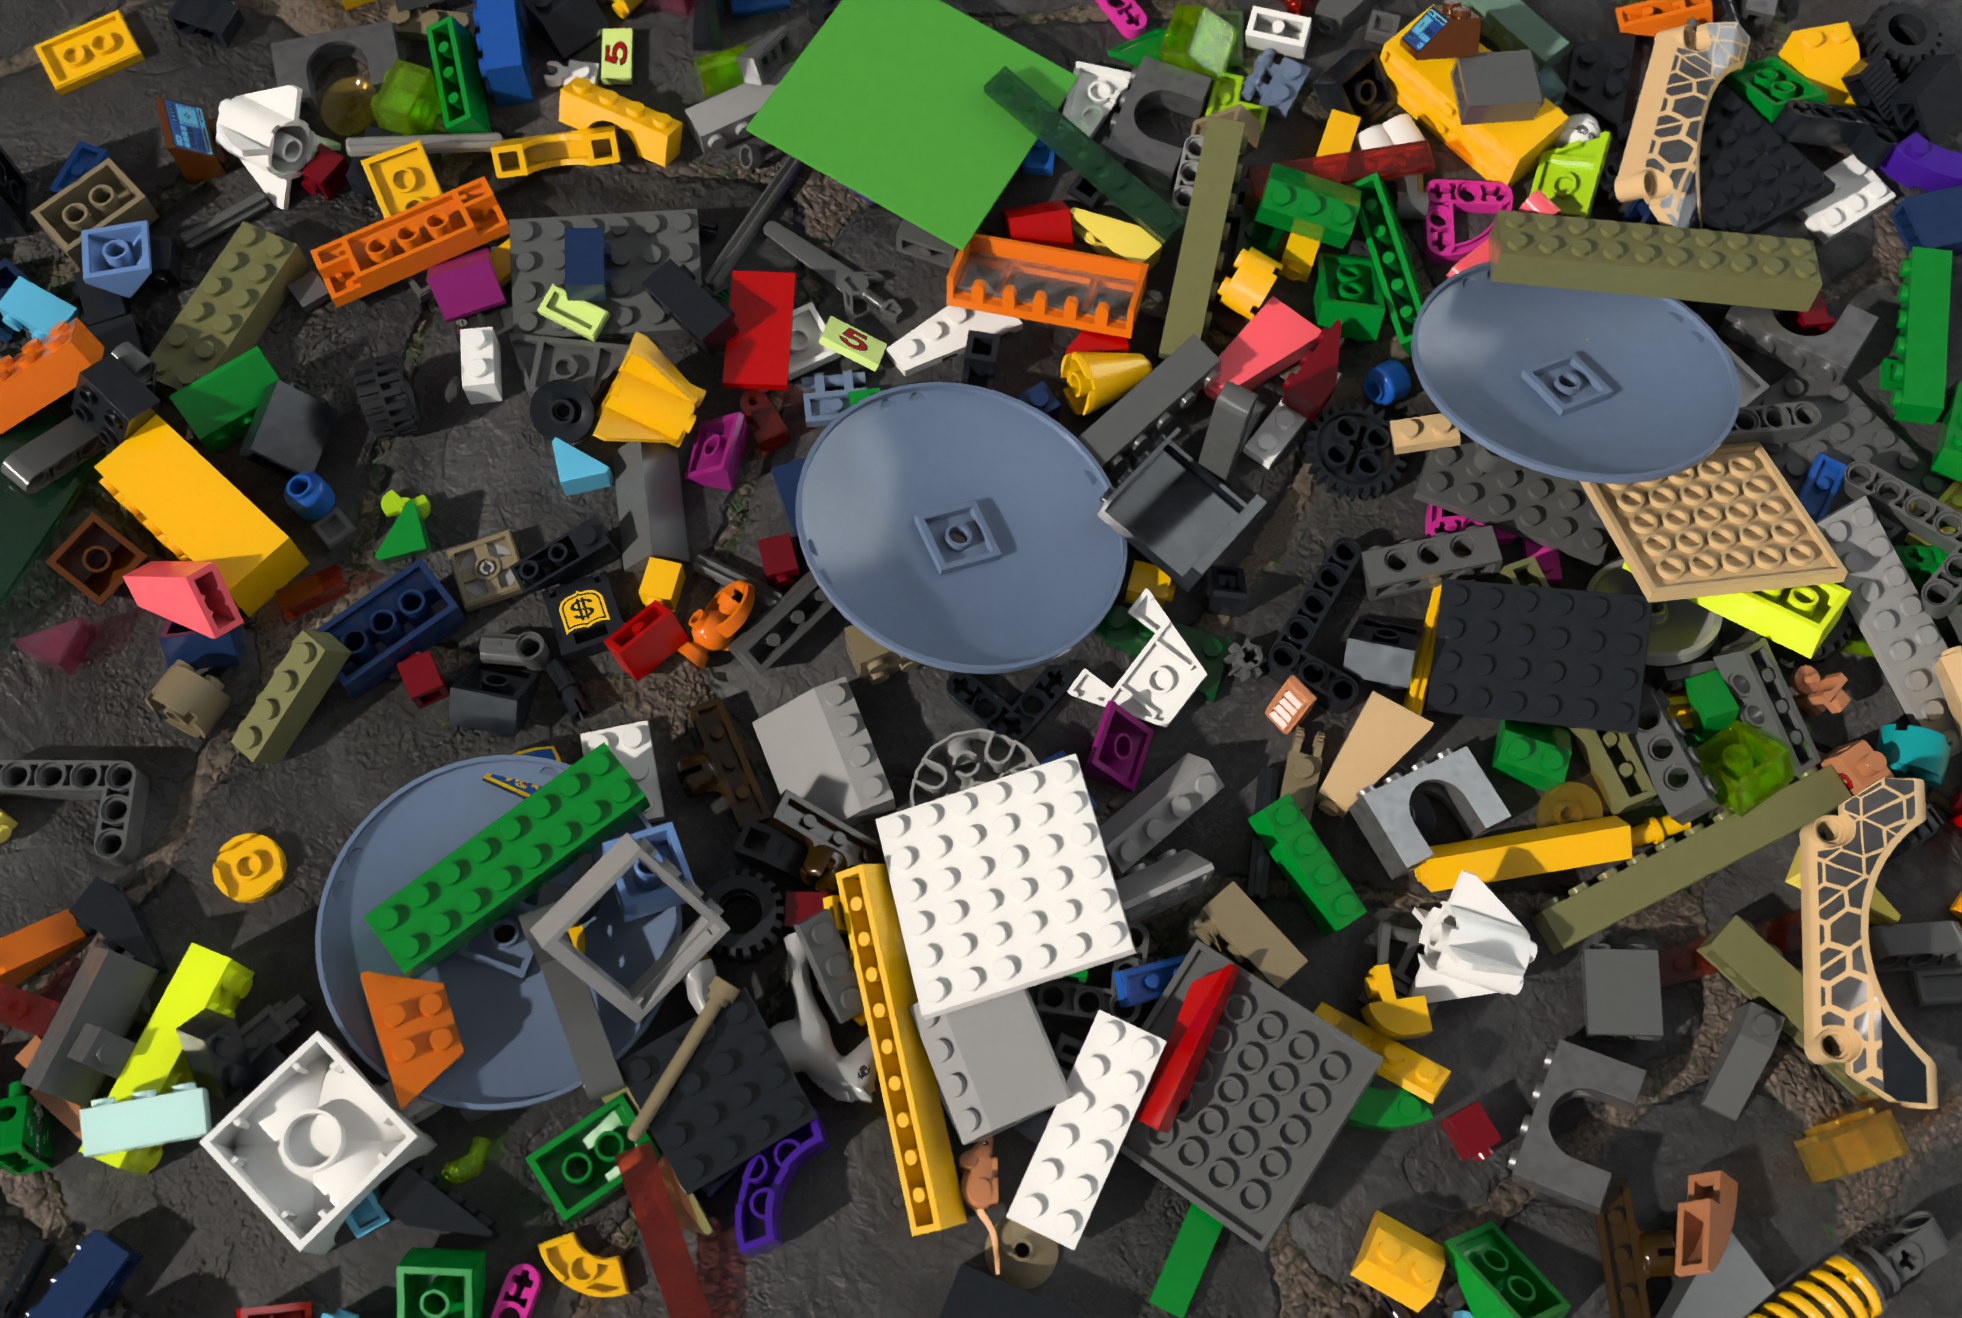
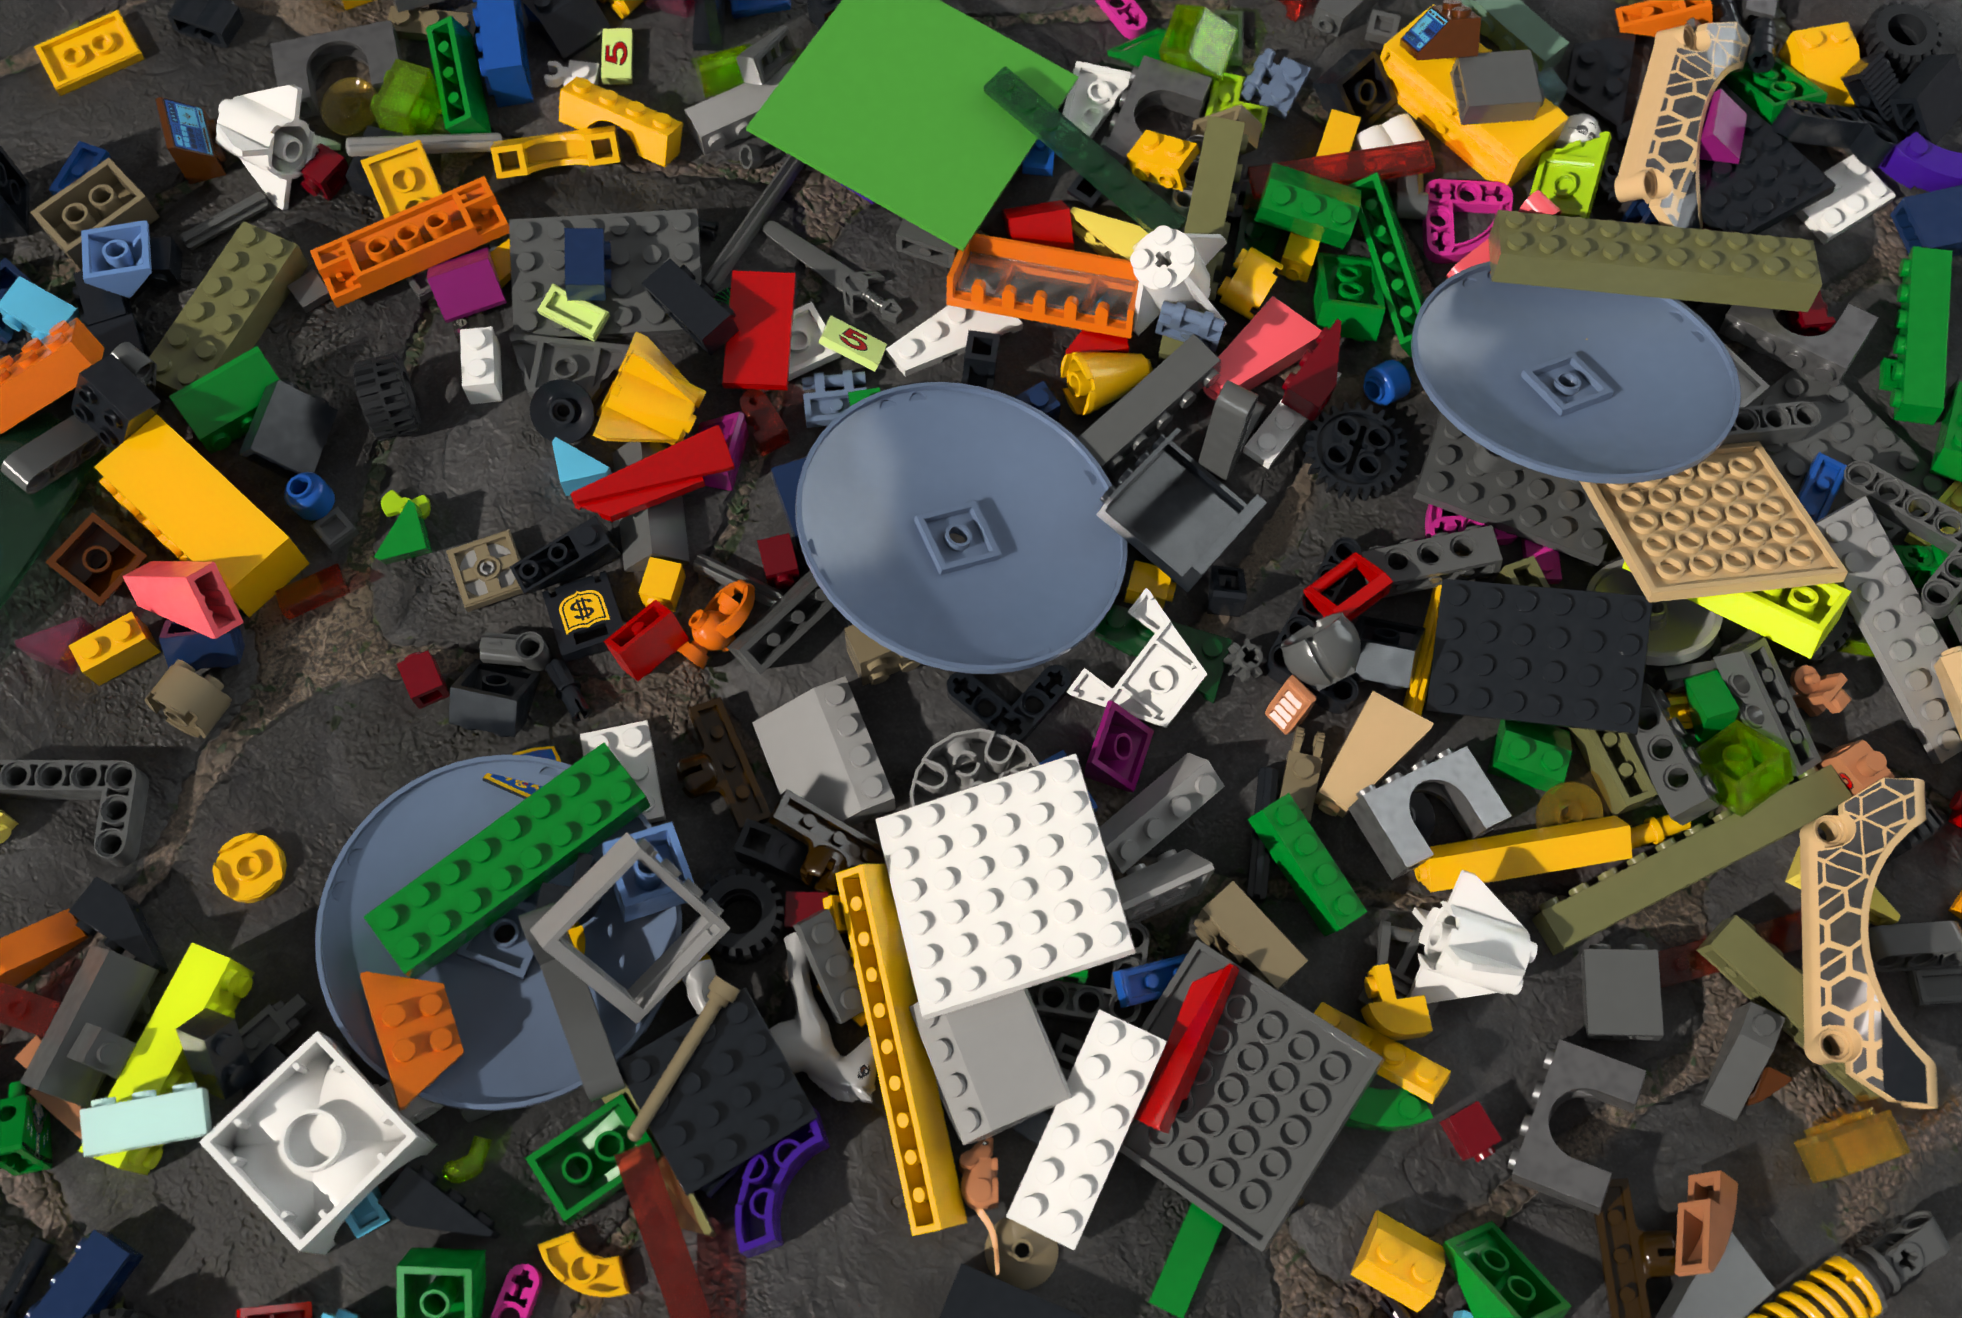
(114, 648): none -> yellow brick
(290, 696): olive brick -> none
(390, 624): dark blue slope -> none
(657, 477): none -> red wedge
(1162, 159): none -> yellow bracket
(1173, 270): none -> white brick
(1181, 323): none -> sand blue plate
(1278, 31): white brick -> none
(1324, 652): none -> dark grey piece
(1359, 602): none -> red tile
(1423, 433): tan plate -> none
(1722, 130): none -> magenta slope
(1762, 45): none -> black axle
(1767, 1084): none -> reddish brown slope
(1915, 753): teal brick -> none

